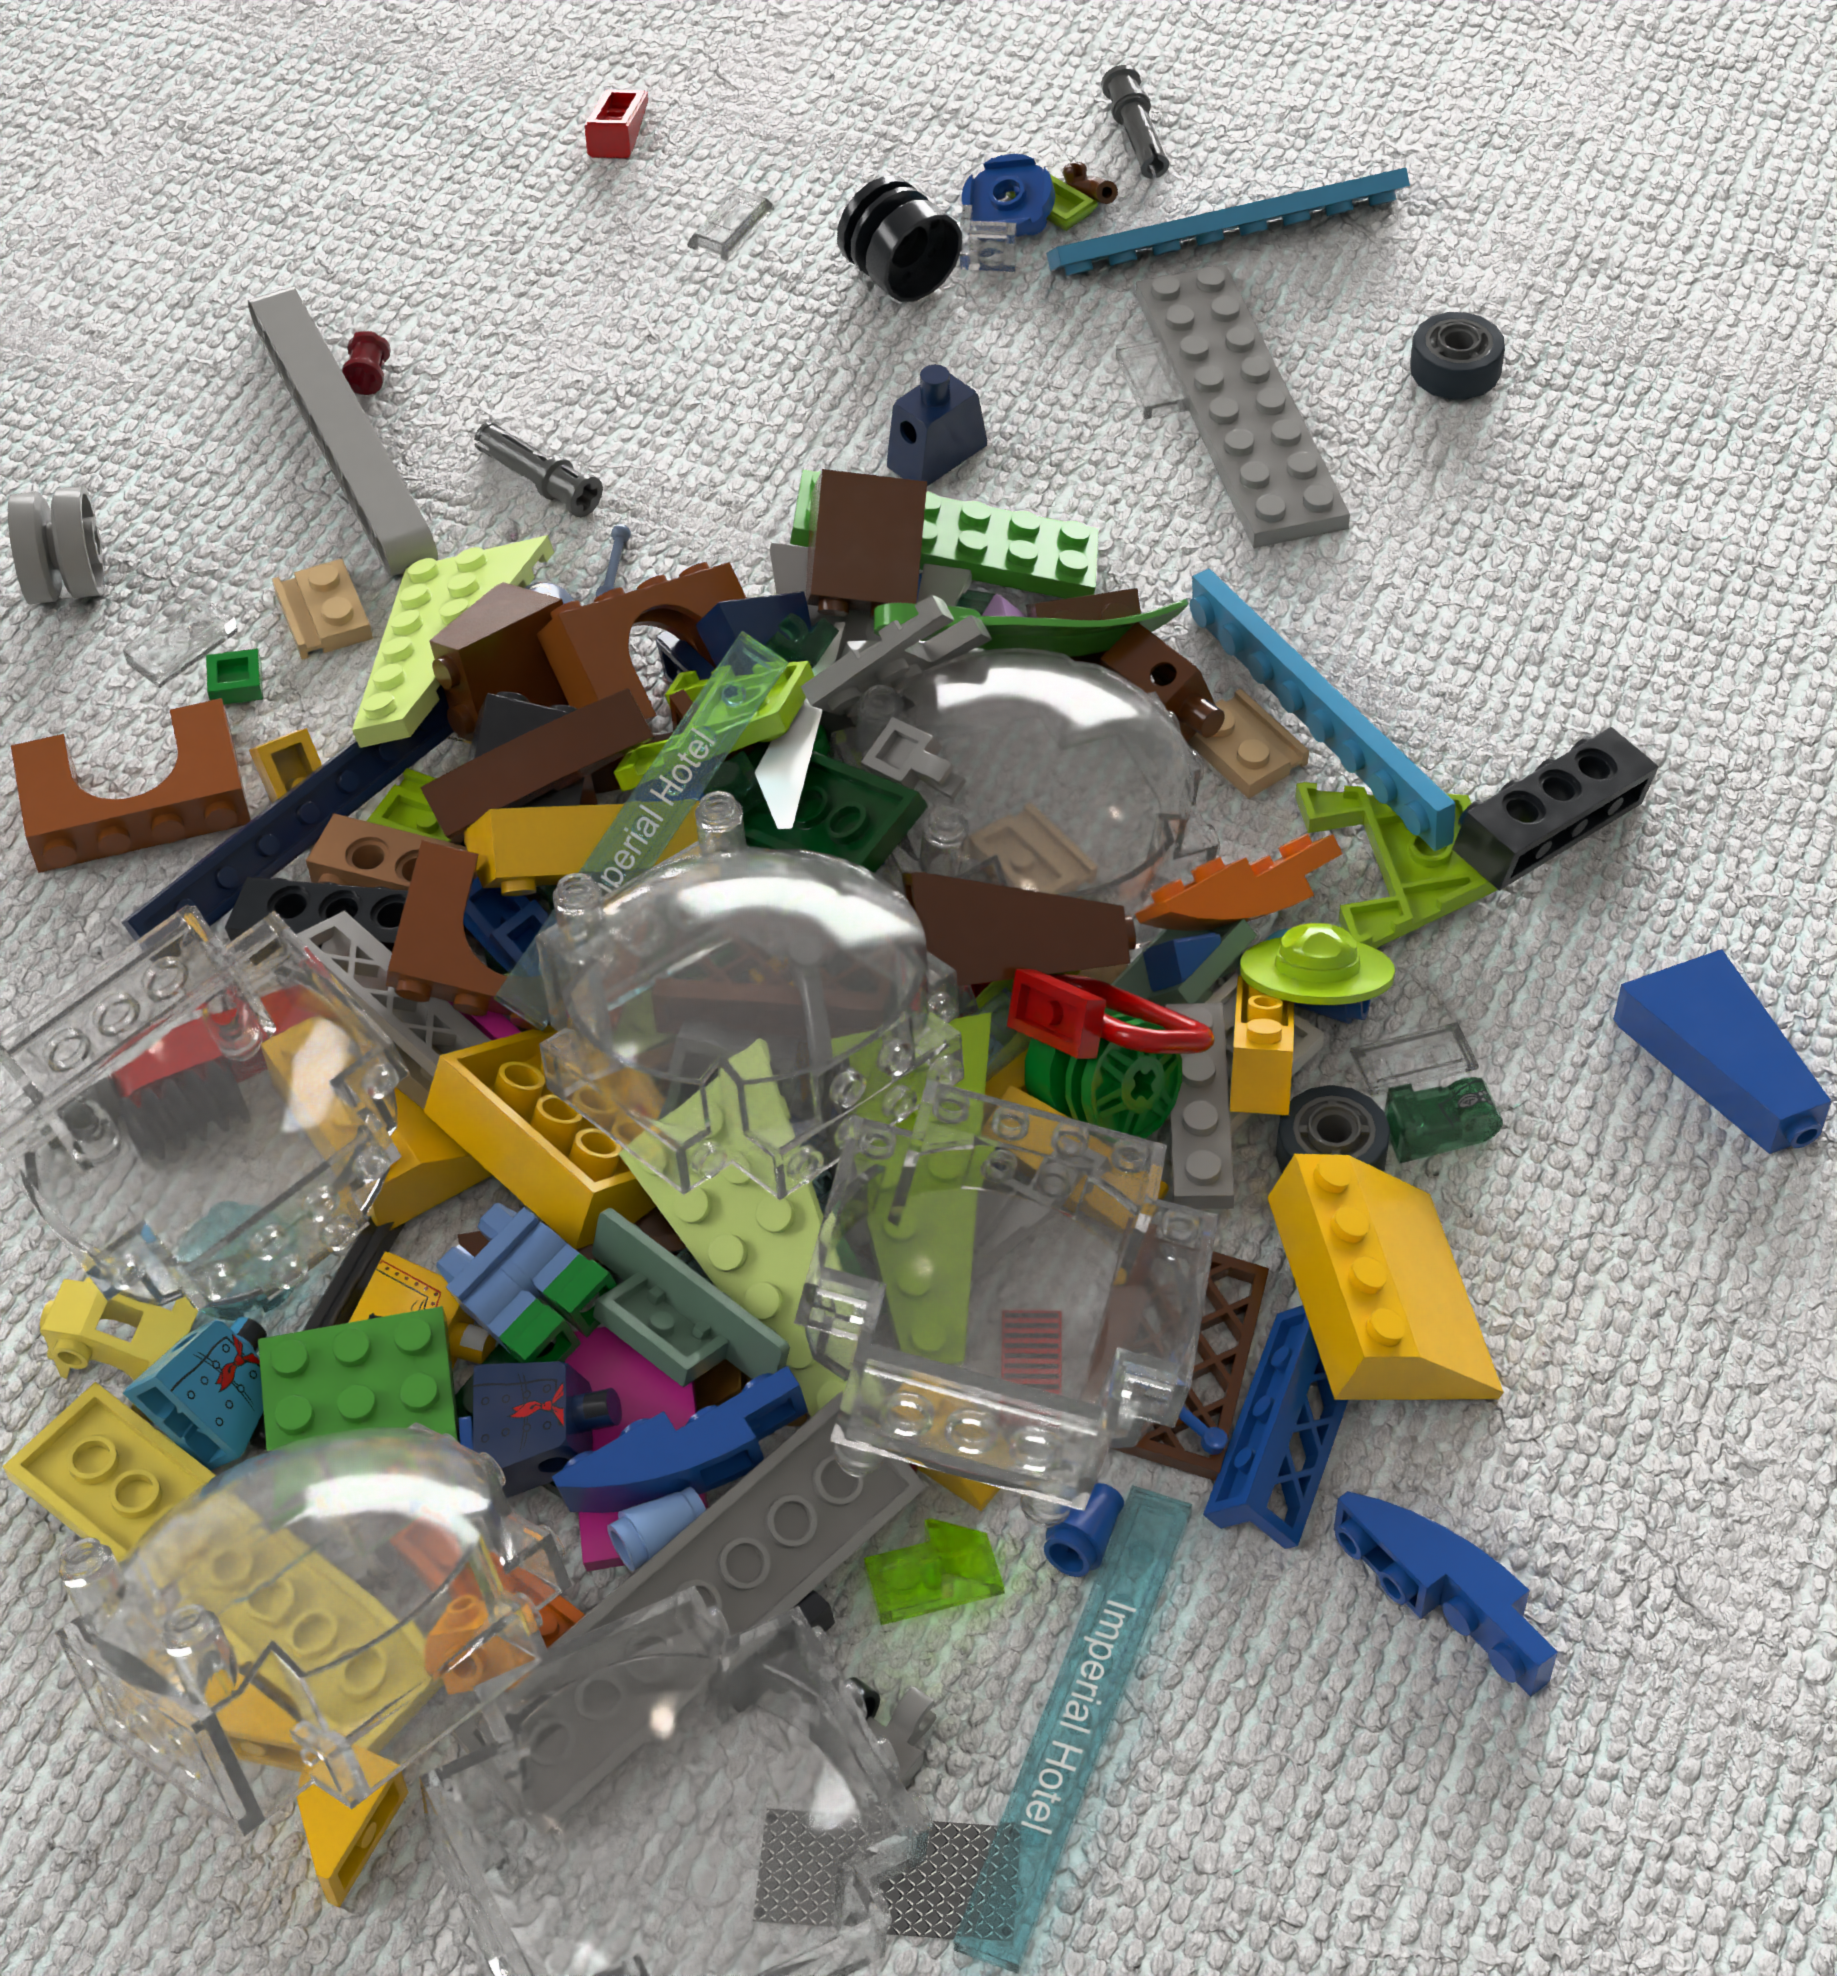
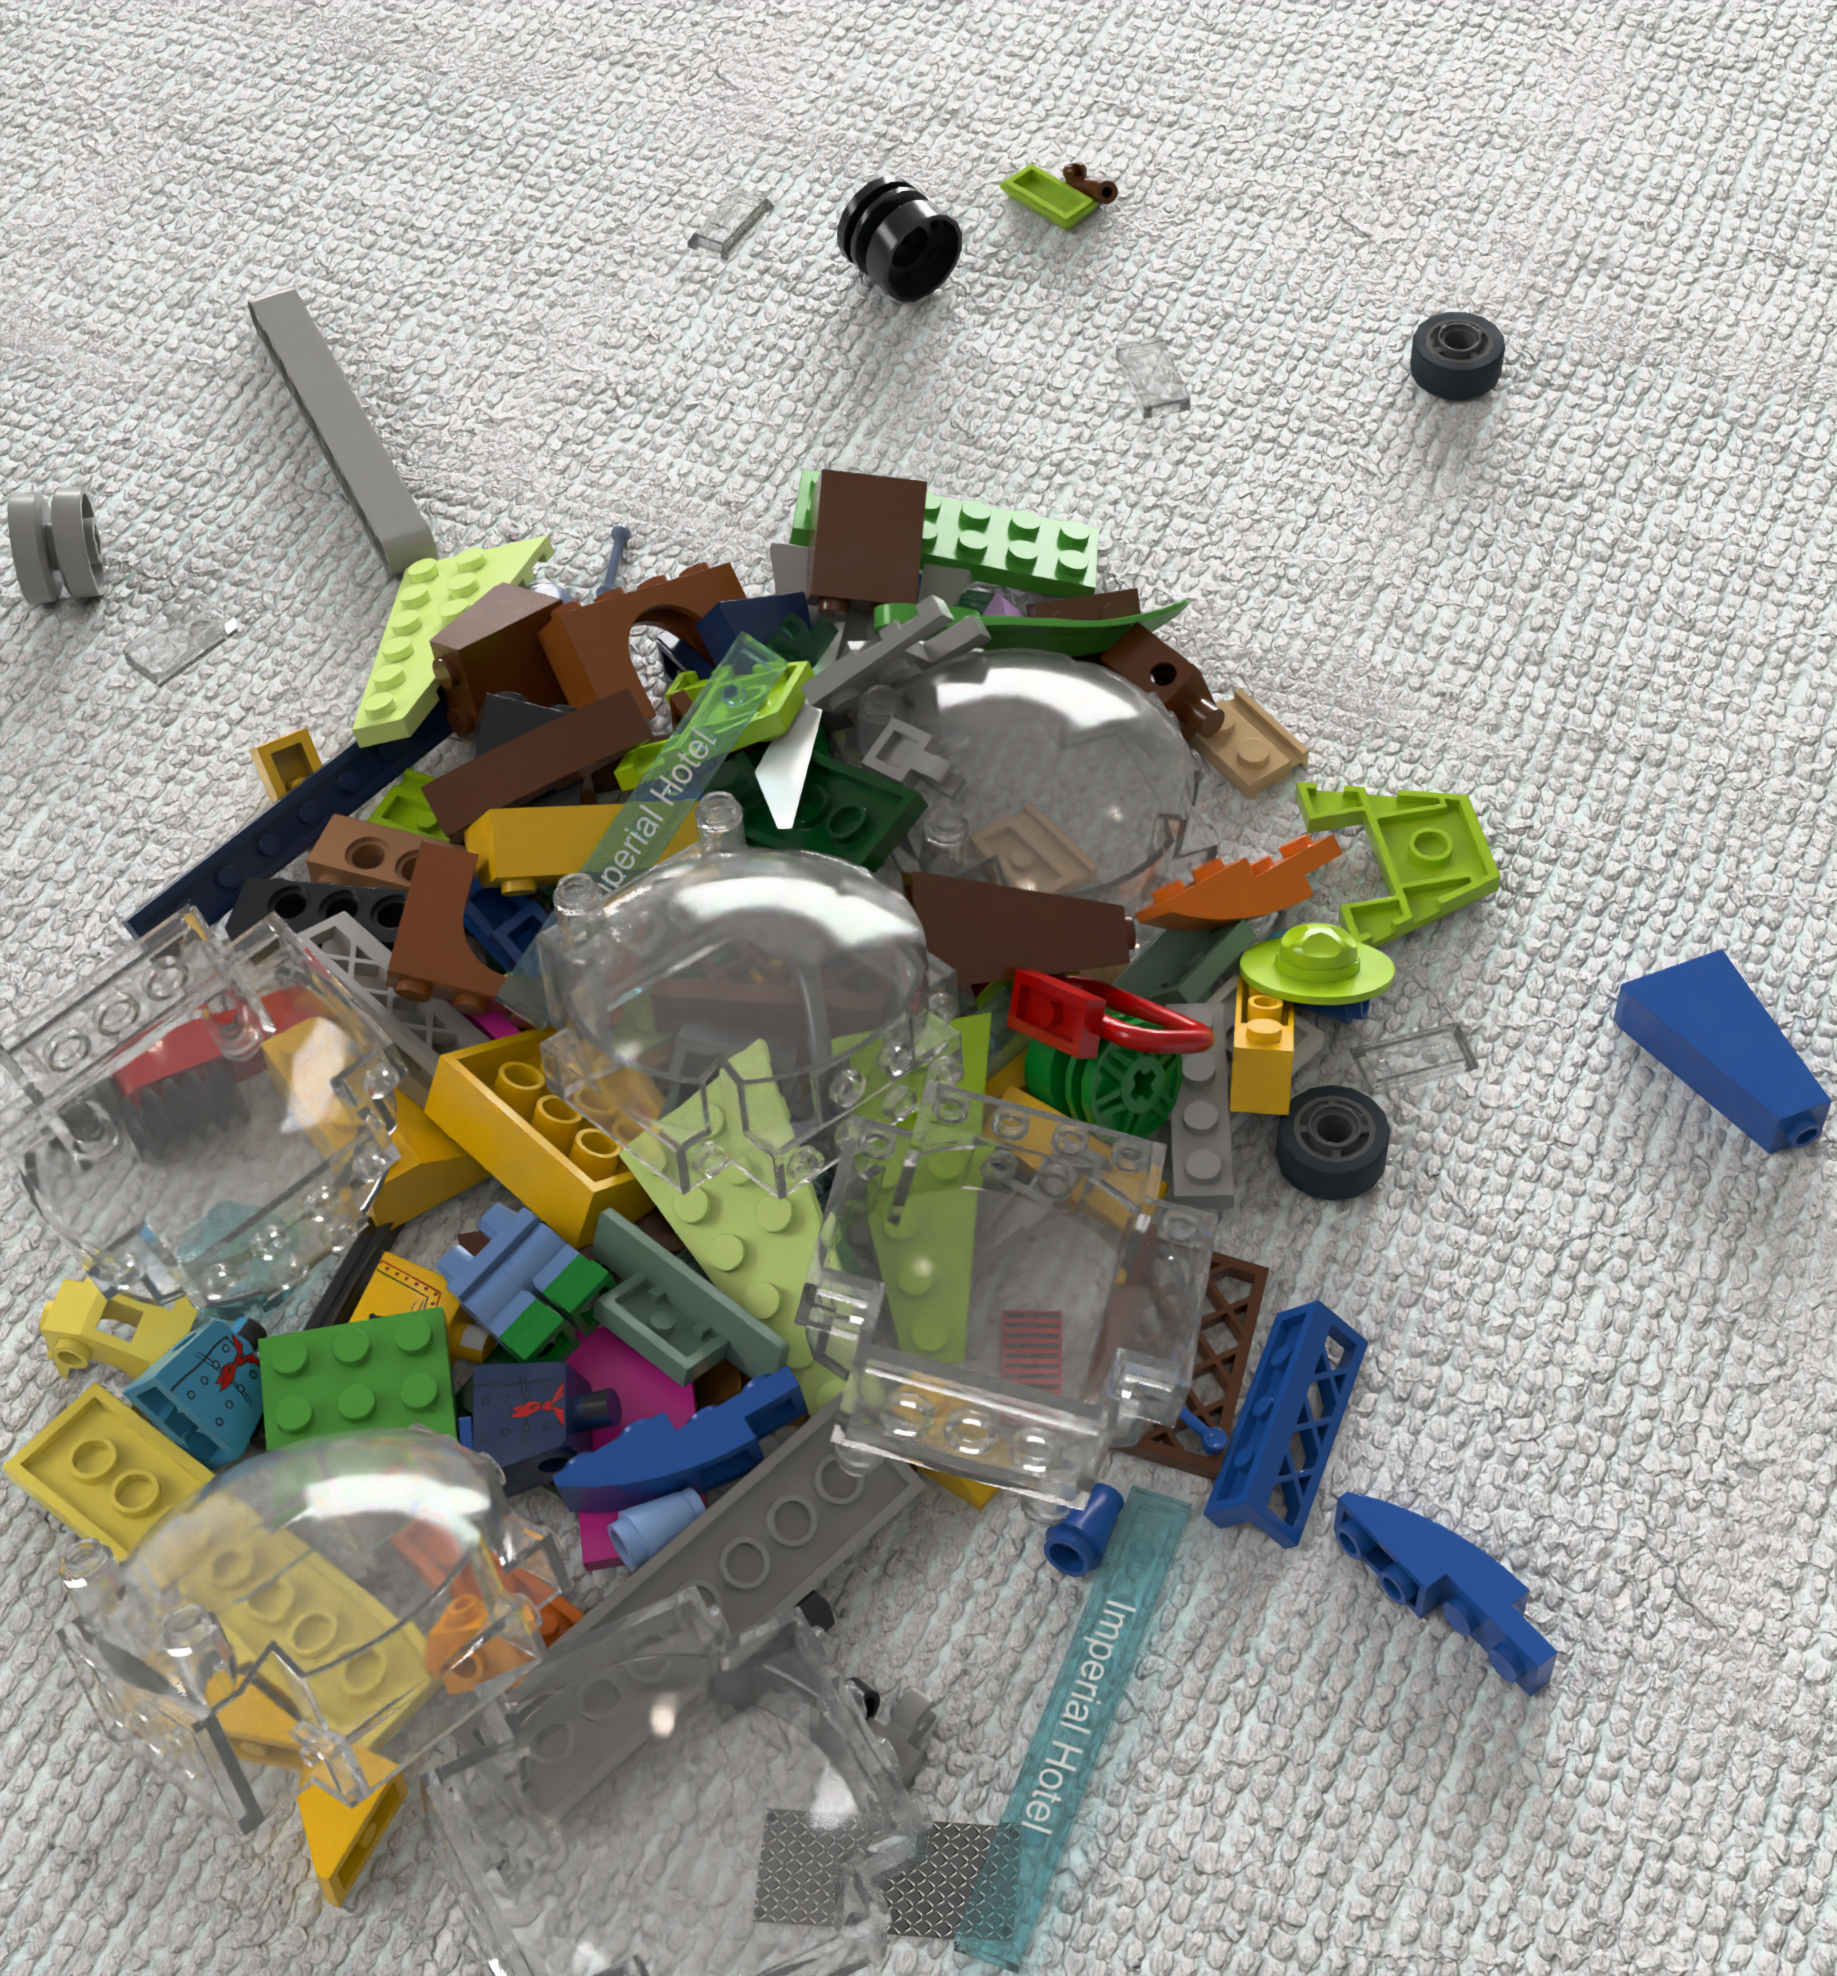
(195, 799): dark orange arch -> none
(235, 676): green plate -> none
(322, 608): tan plate -> none
(364, 367): dark red bush -> none
(551, 475): dark grey pin -> none
(615, 123): red slope -> none
(935, 427): dark blue torso -> none
(941, 1573): clear neon green slope -> none
(987, 244): clear bracket -> none
(1011, 173): blue plate -> none
(1131, 108): dark grey pin -> none
(1177, 959): blue slope -> none
(1209, 226): dark azure plate -> none
(1243, 407): light grey plate -> none
(1324, 711): dark azure plate -> none
(1379, 1284): yellow slope -> none
(1440, 1118): clear green leg -> none
(1553, 807): black brick -> none

